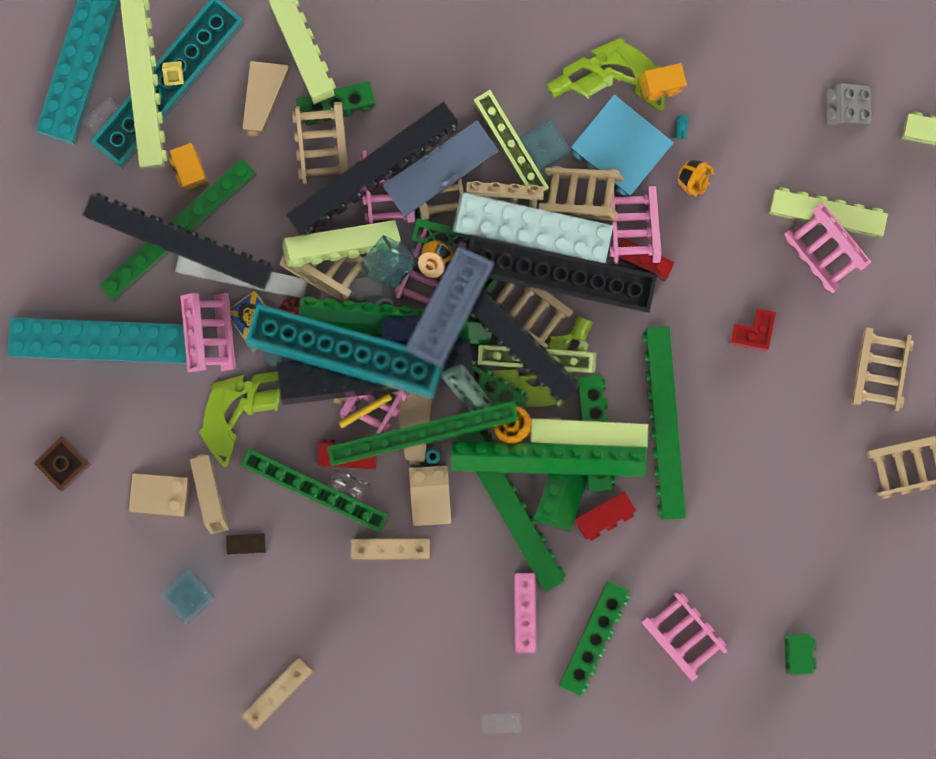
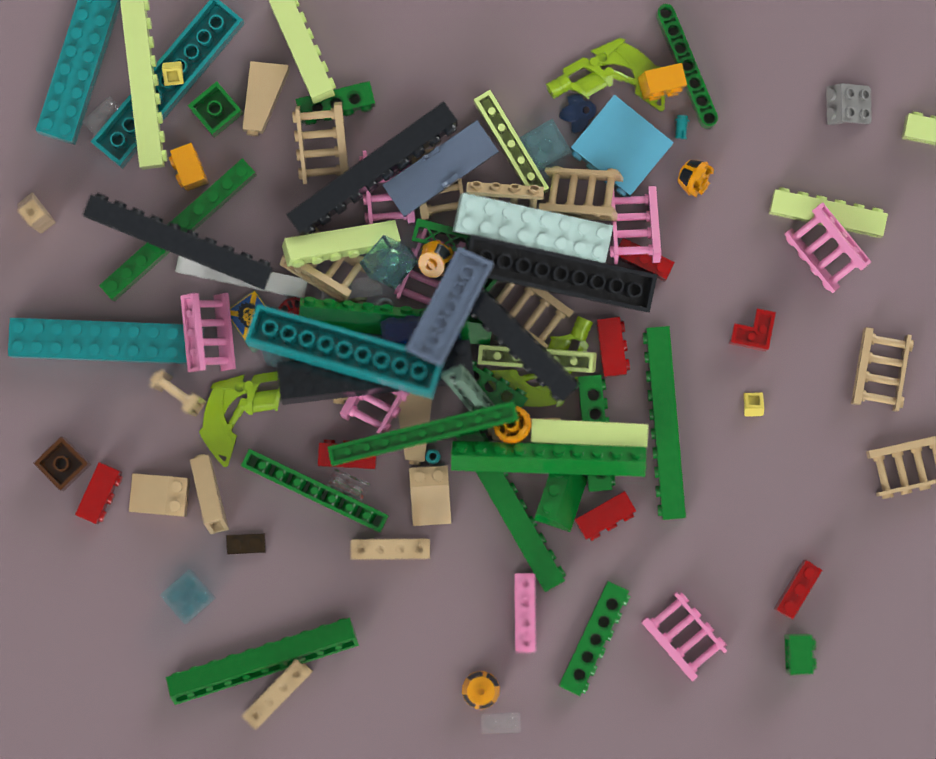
(35, 213): none -> tan slope
(99, 493): none -> red brick
(191, 404): none -> tan fence
(215, 109): none -> green brick
(261, 661): none -> green brick
(365, 410): yellow bar -> none
(480, 690): none -> light orange cone
(575, 112): none -> dark blue plate
(612, 347): none -> red brick
(687, 56): none -> green beam
(753, 404): none -> light yellow slope
(798, 589): none -> red brick

